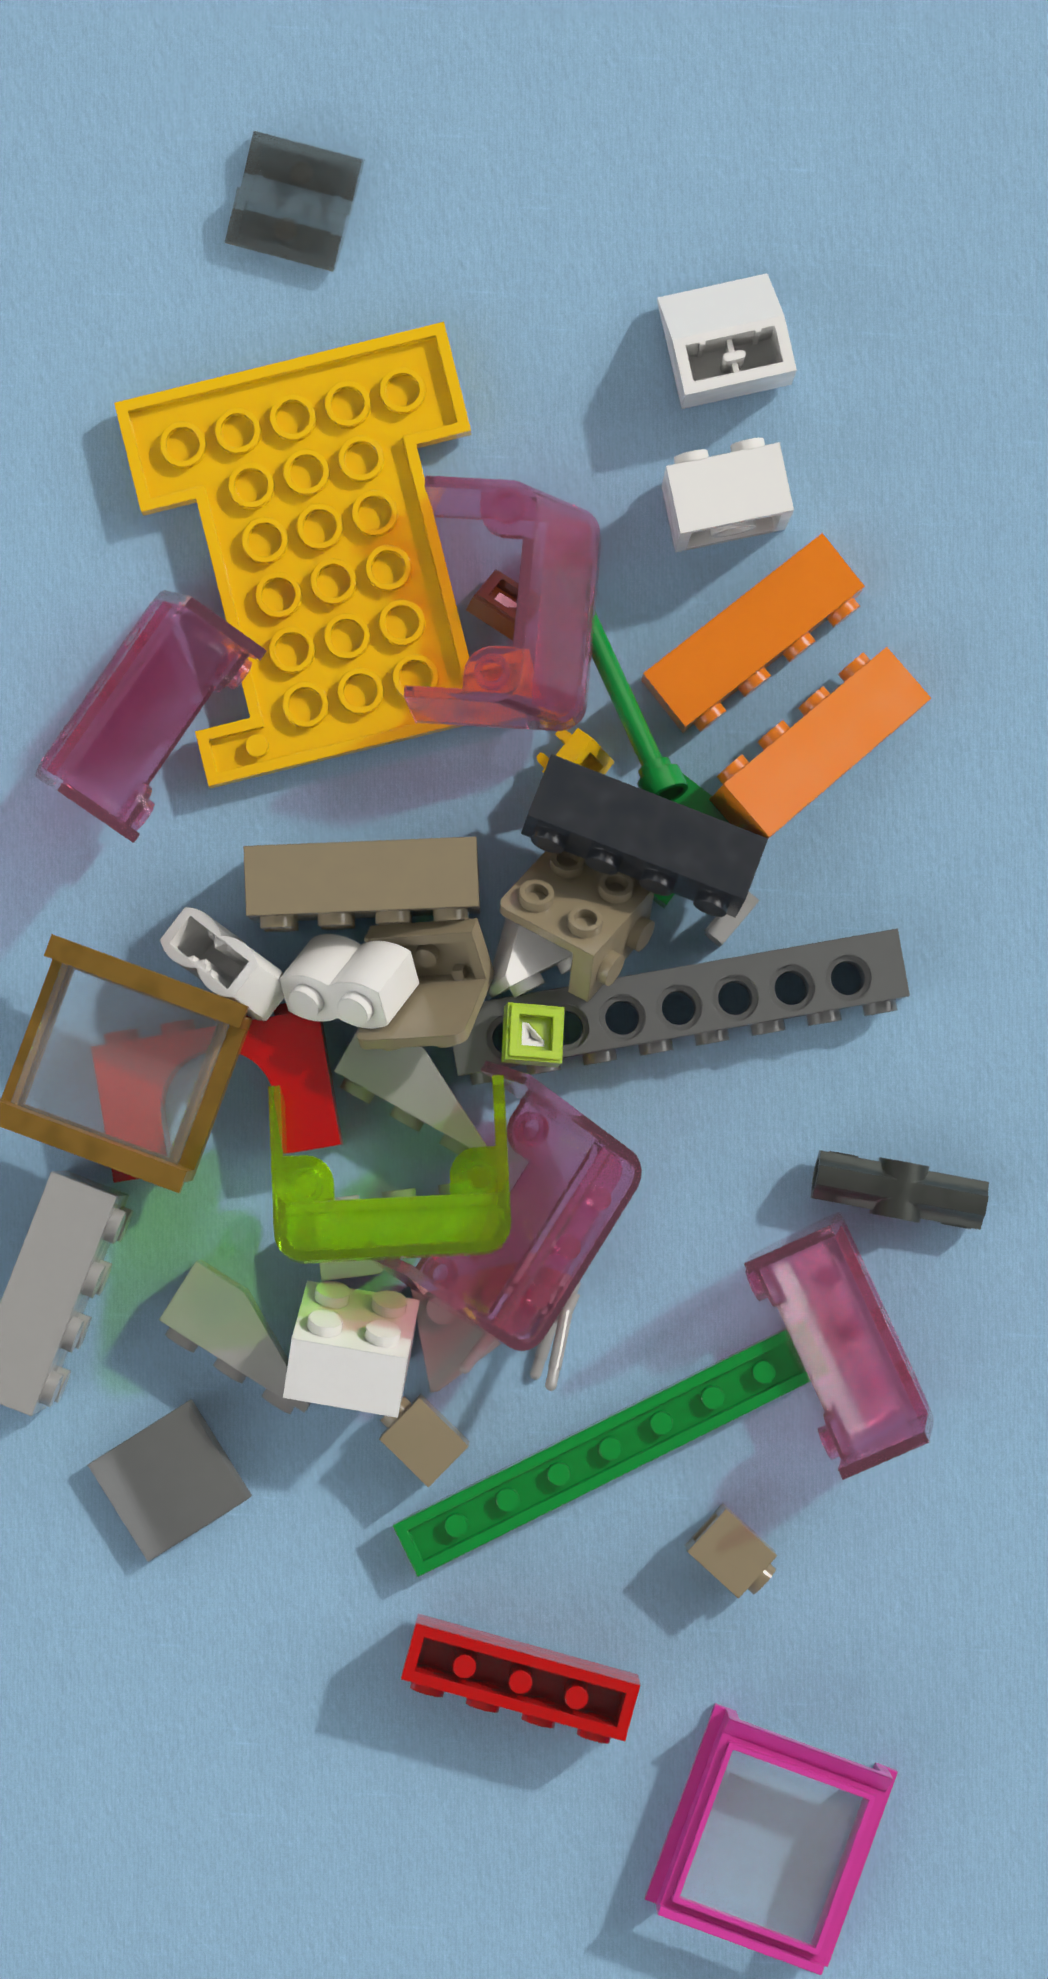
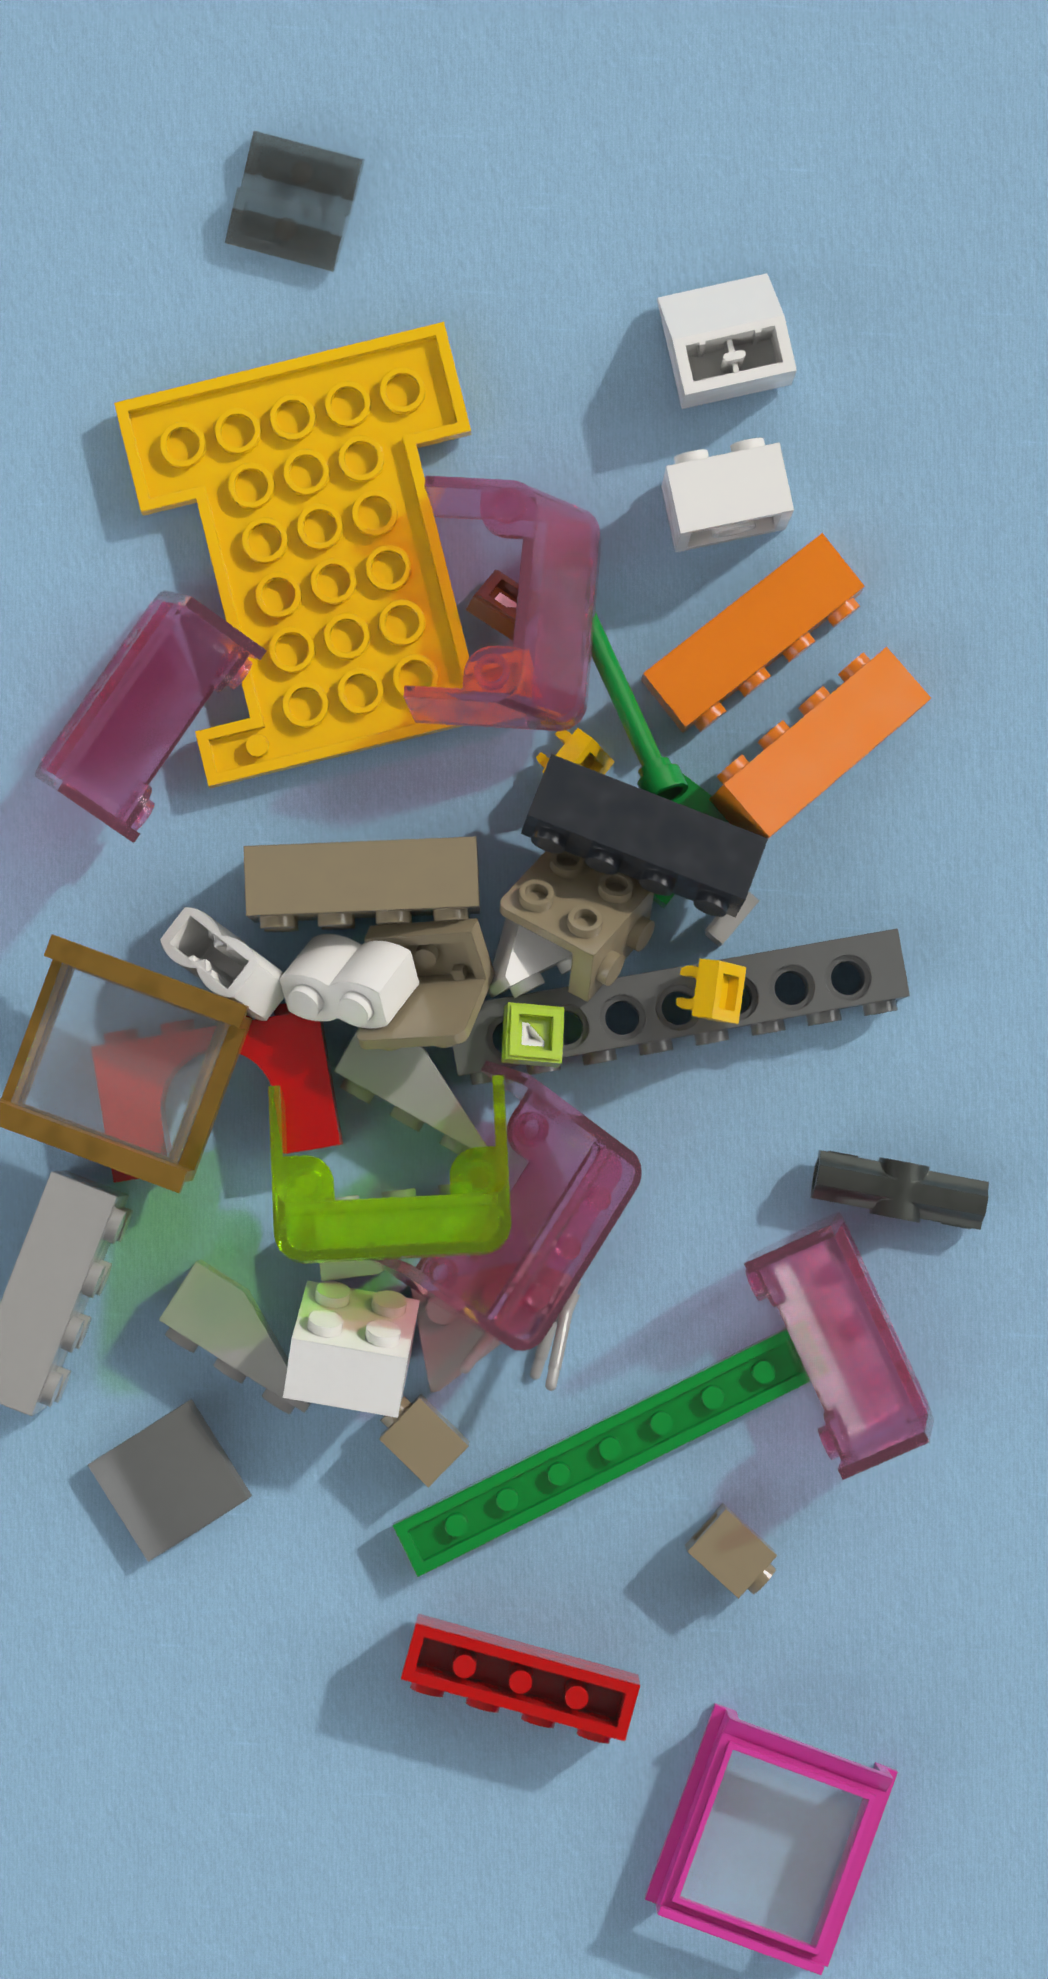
(716, 990): none -> yellow tile

